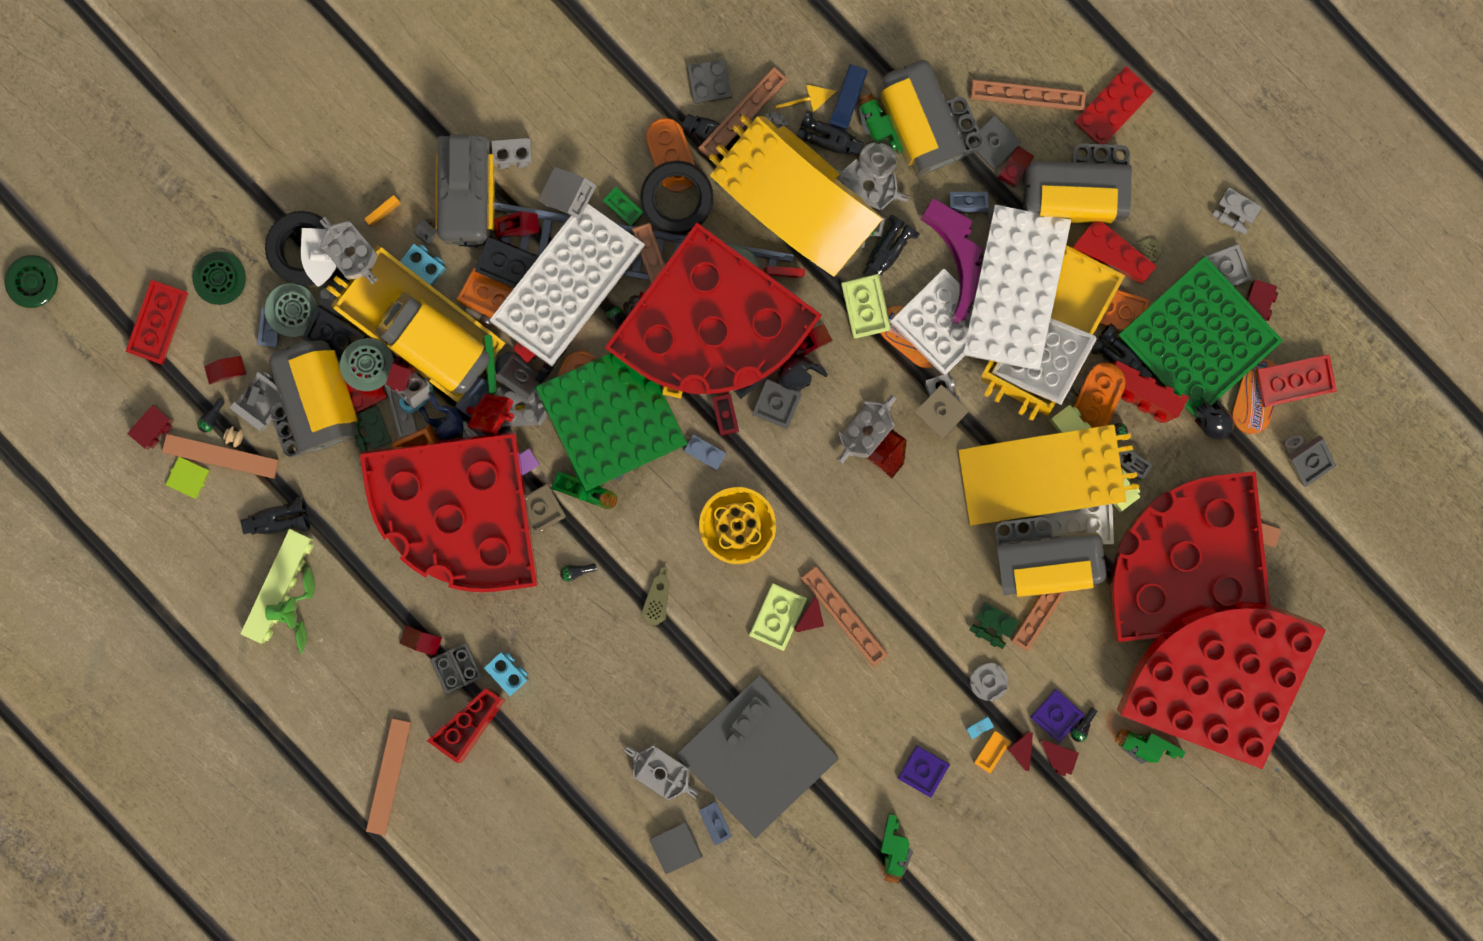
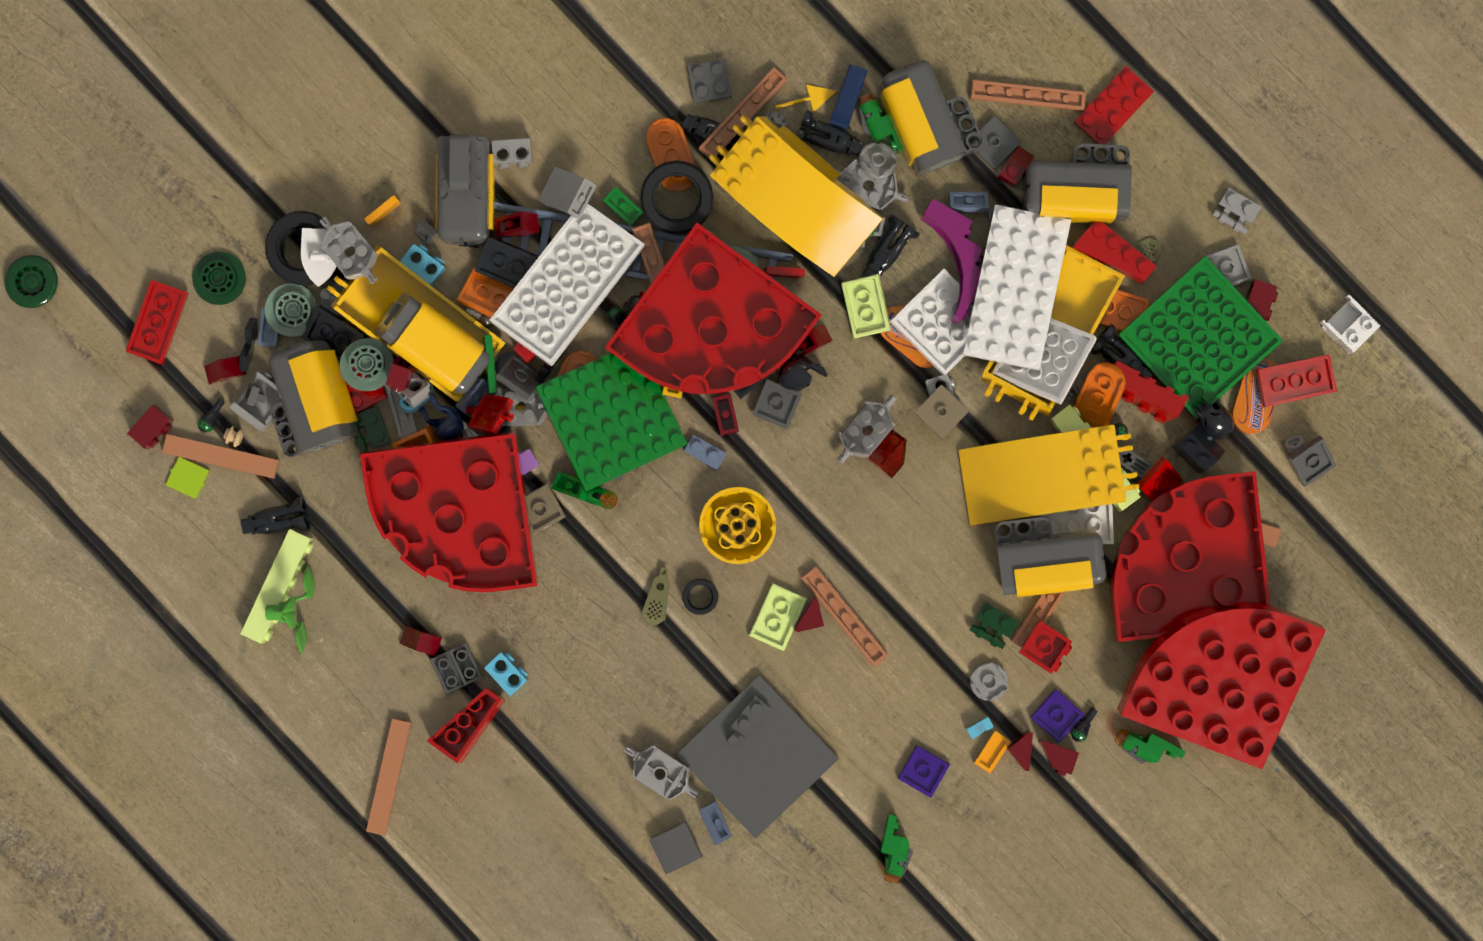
(250, 338): none -> black tile
(571, 572): black piece -> none
(685, 596): none -> black tyre
(1046, 647): none -> red plate
(1159, 479): none -> red plate
(1199, 449): none -> black slope
(1350, 326): none -> white piece

